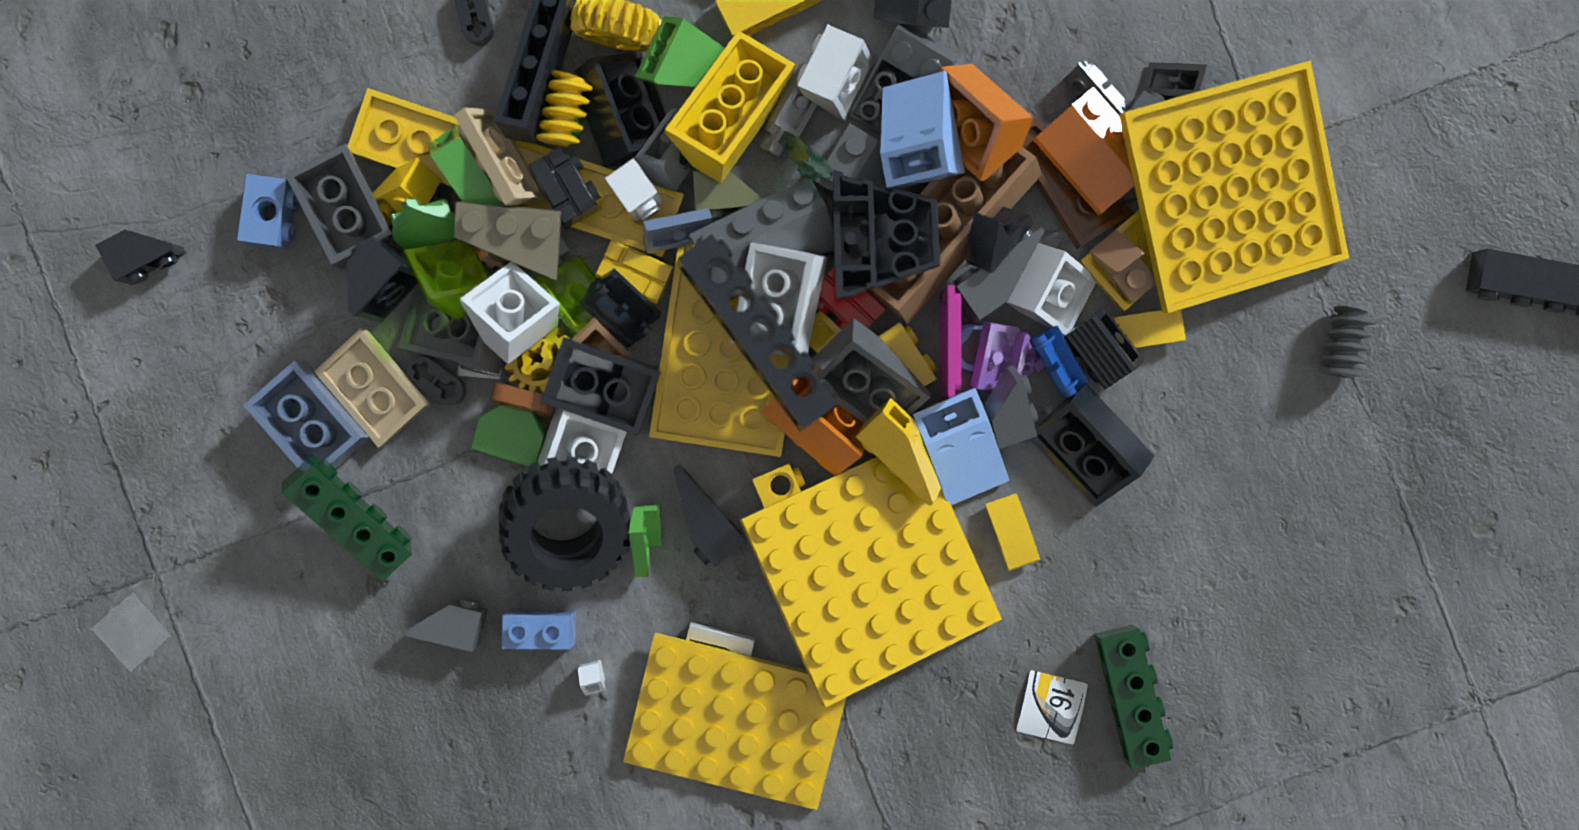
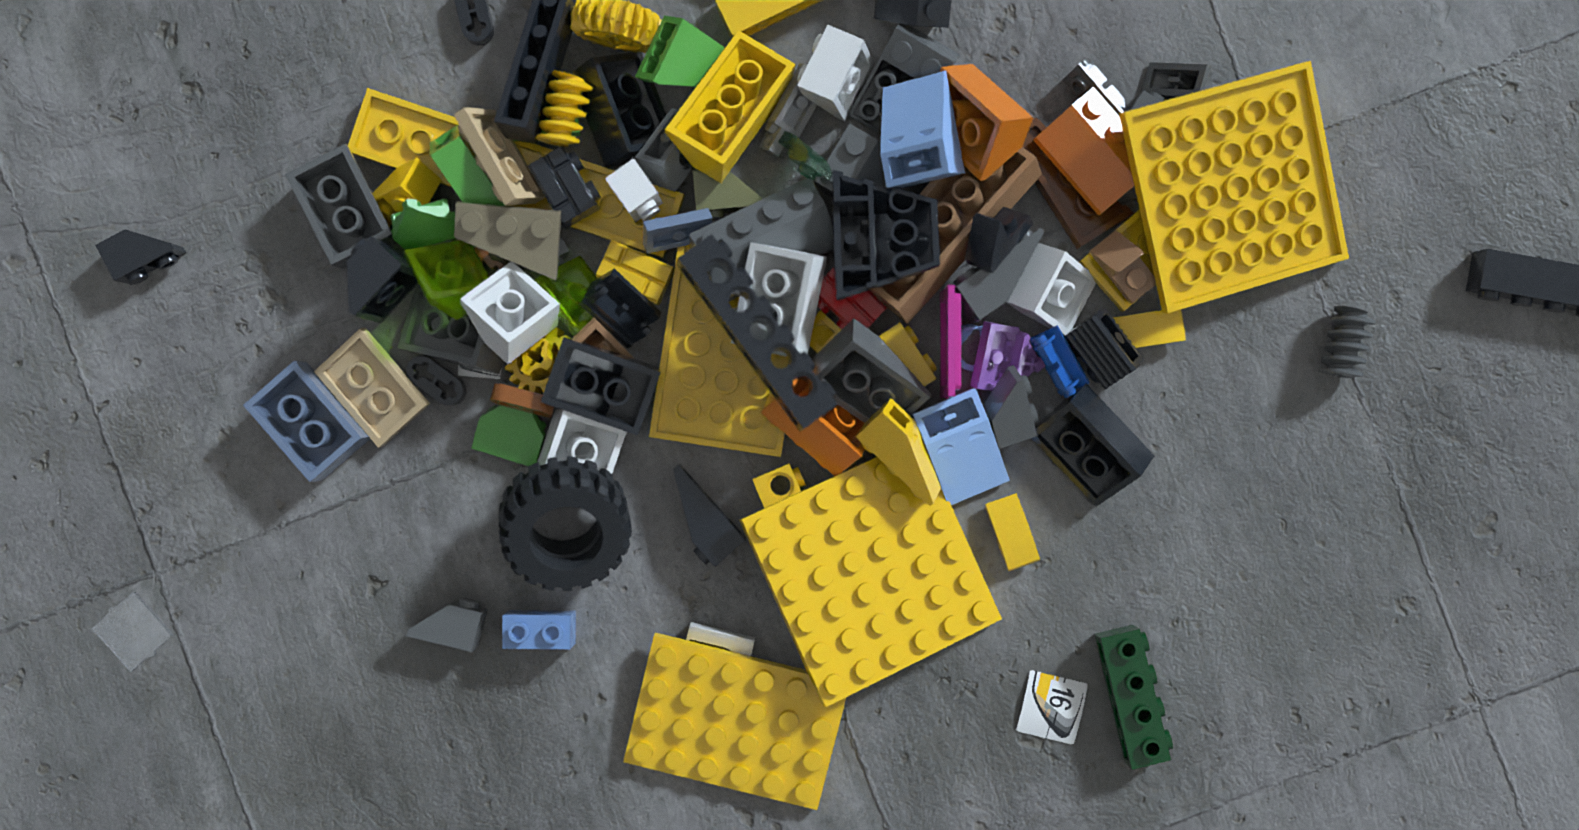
(258, 195): medium blue brick -> none
(347, 517): dark green brick -> none
(591, 677): white piece -> none
(644, 533): bright green slope -> none

